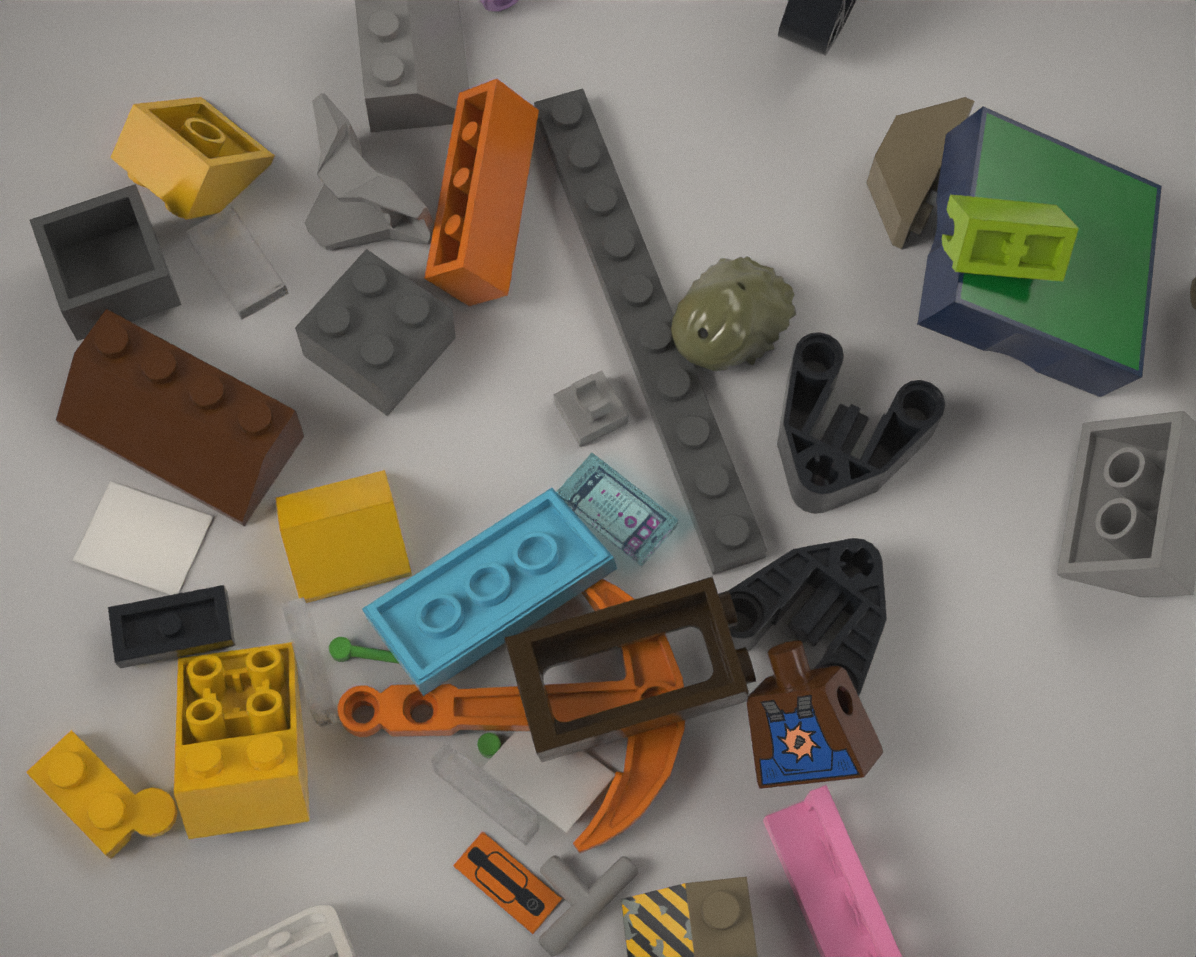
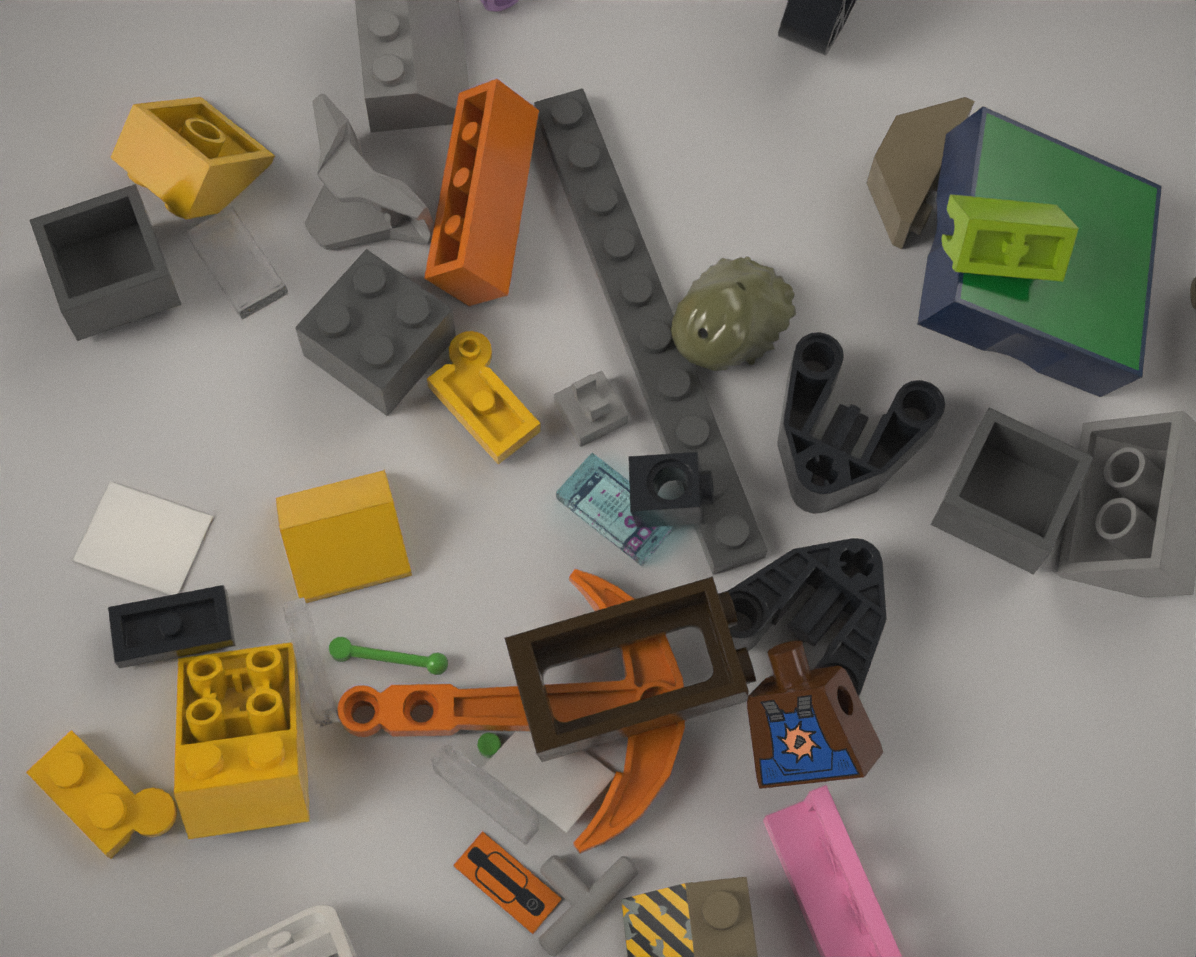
(177, 417): reddish brown slope -> none
(481, 398): none -> yellow hinge
(488, 590): medium azure tile -> none
(651, 472): none -> black brick
(1012, 491): none -> dark grey piece

